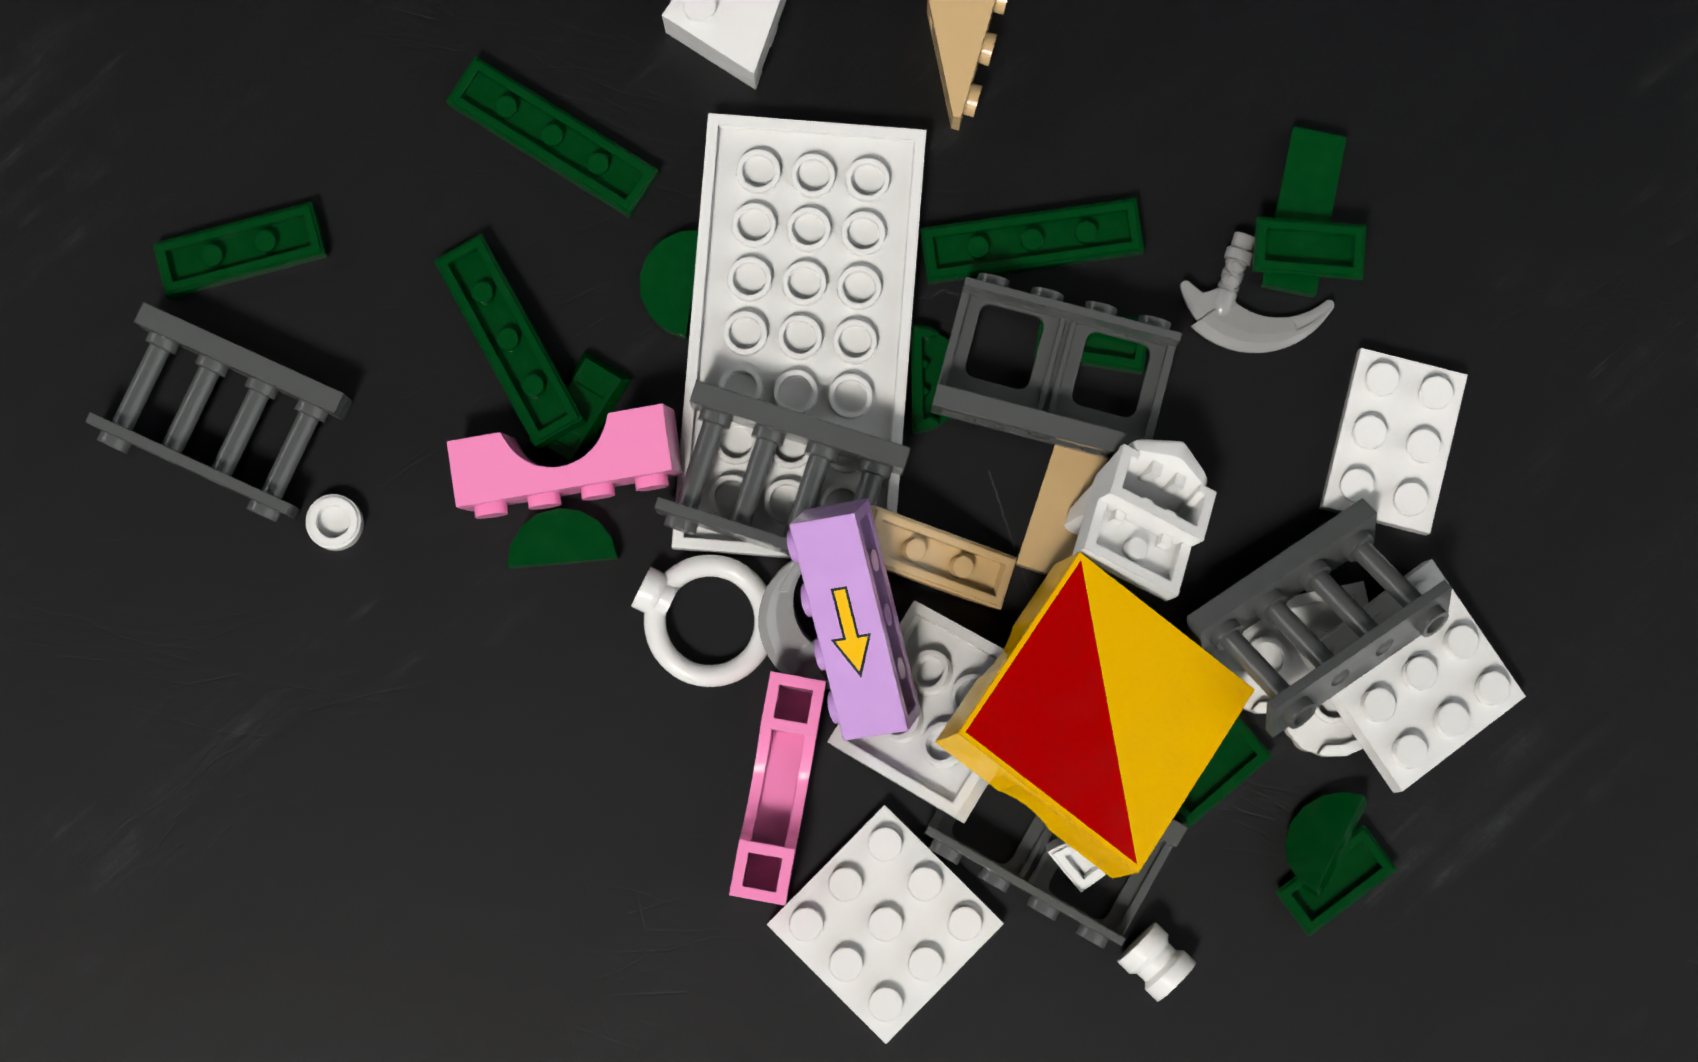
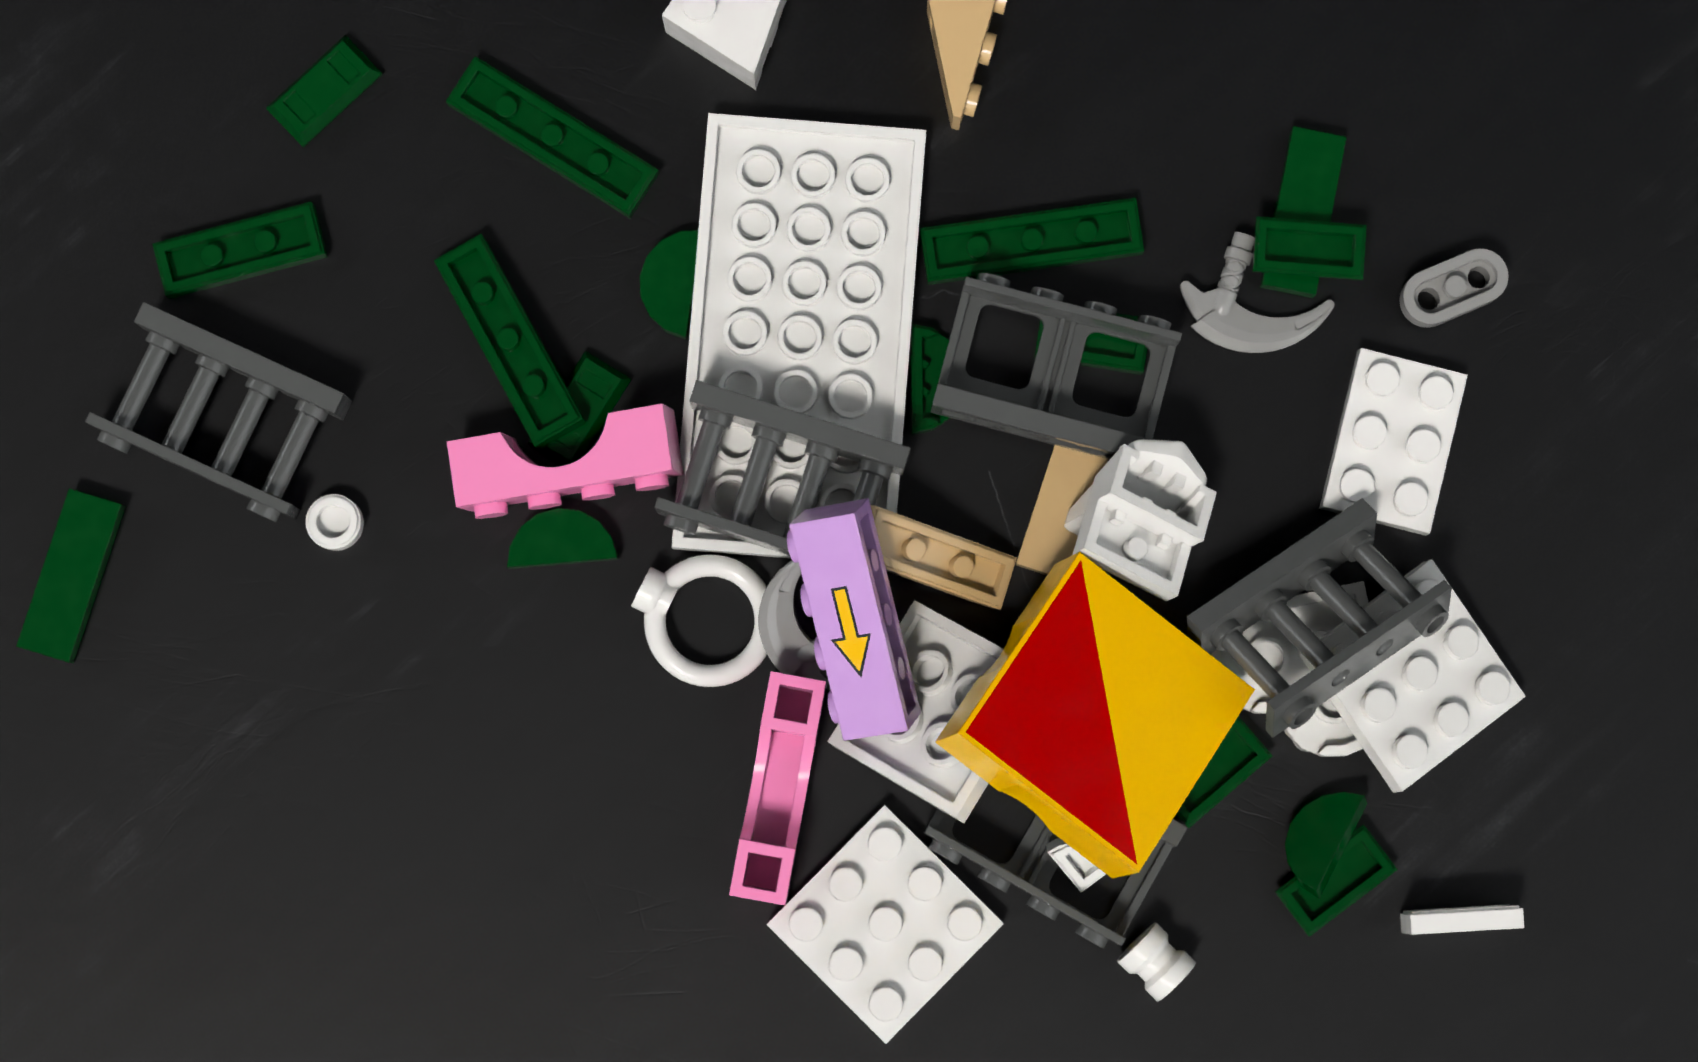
(71, 576): none -> dark green tile
(324, 91): none -> dark green tile
(1451, 287): none -> light grey plate
(1461, 919): none -> white tile

